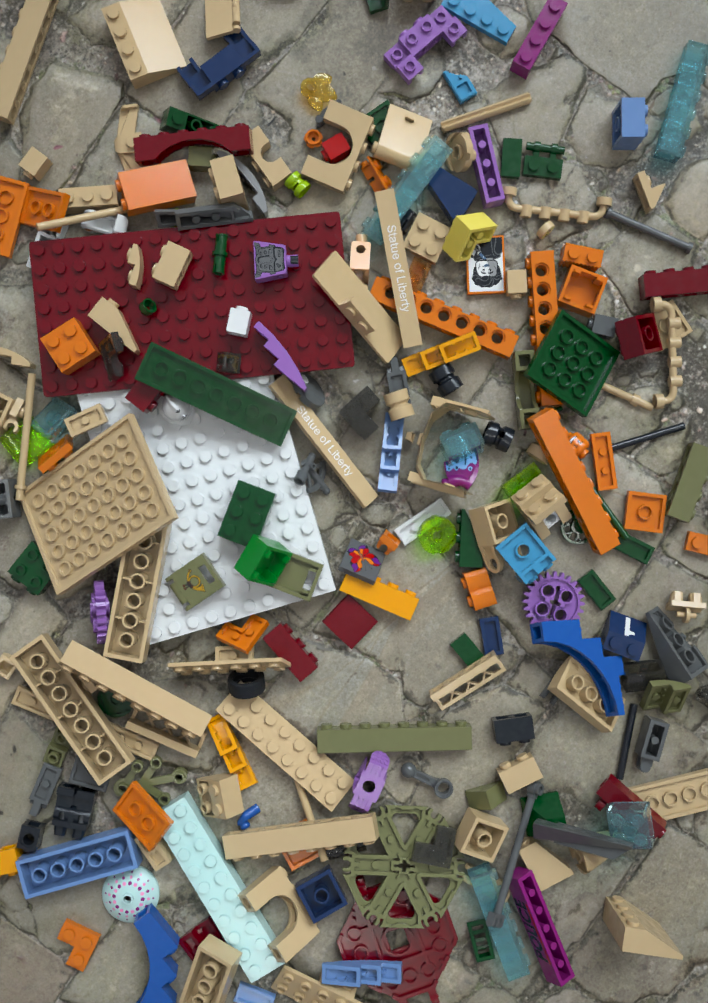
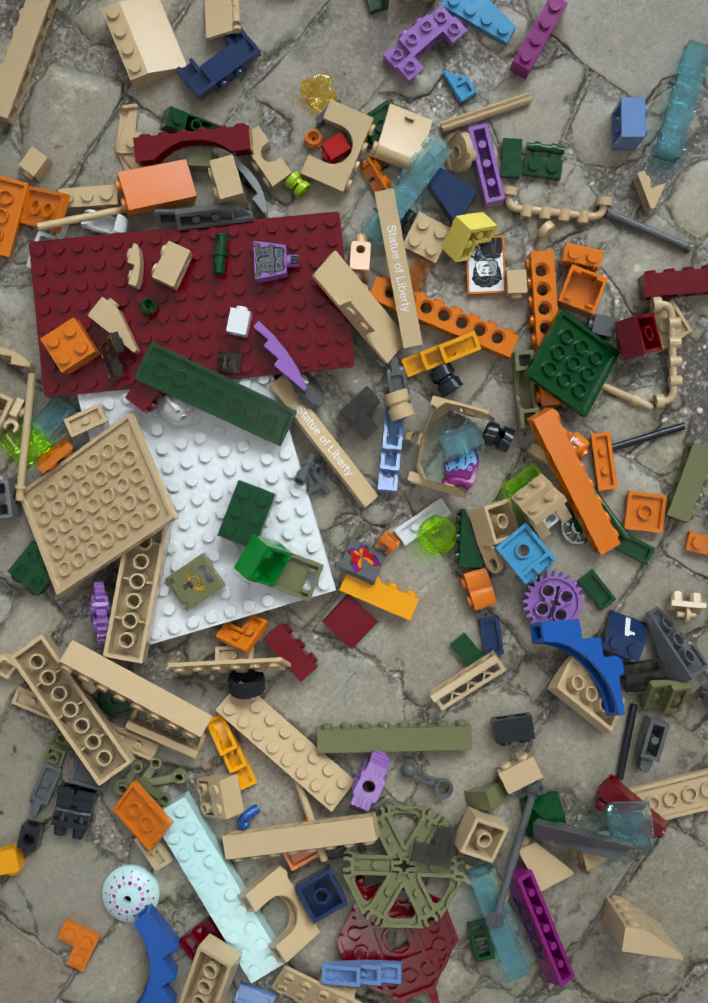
(78, 861): medium blue brick -> none

